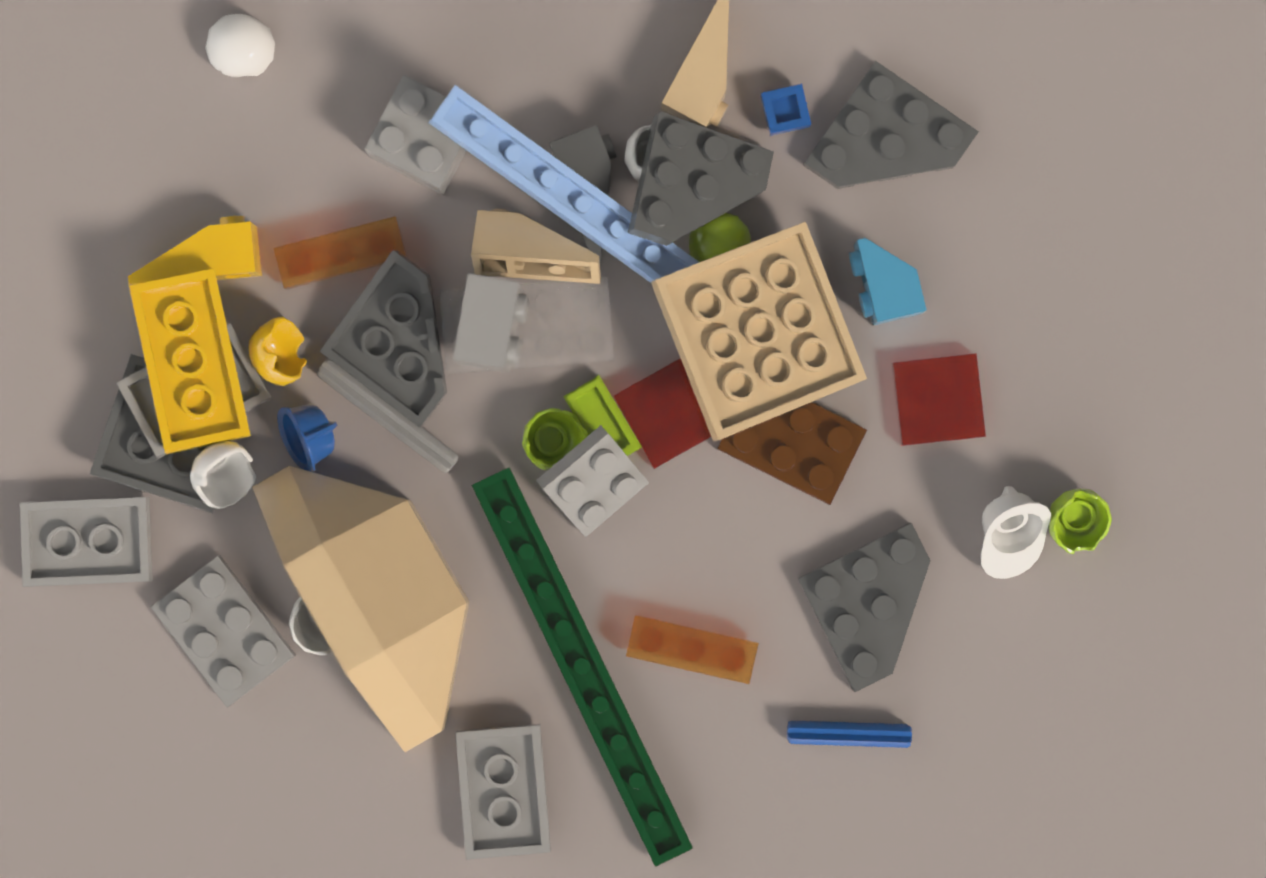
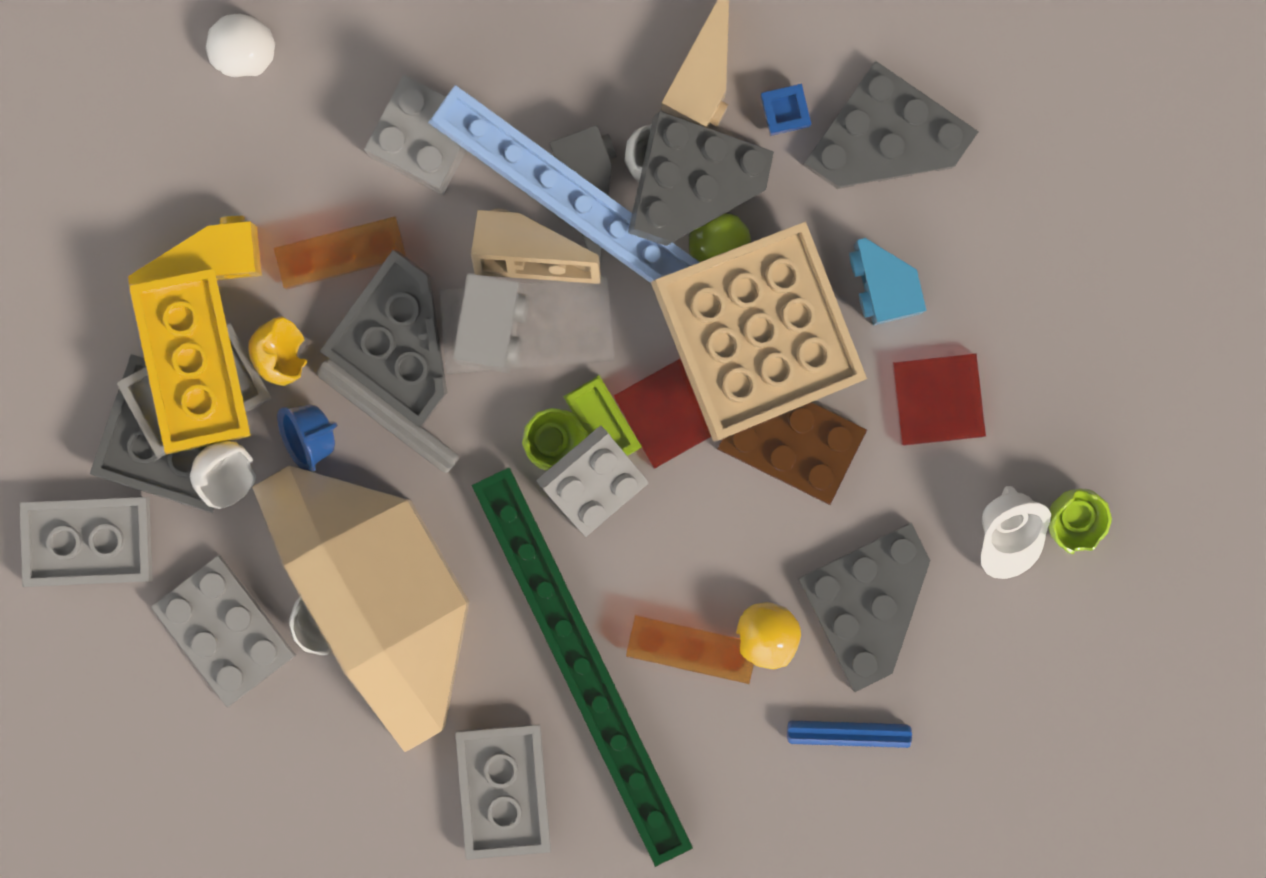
(768, 635): none -> yellow hair

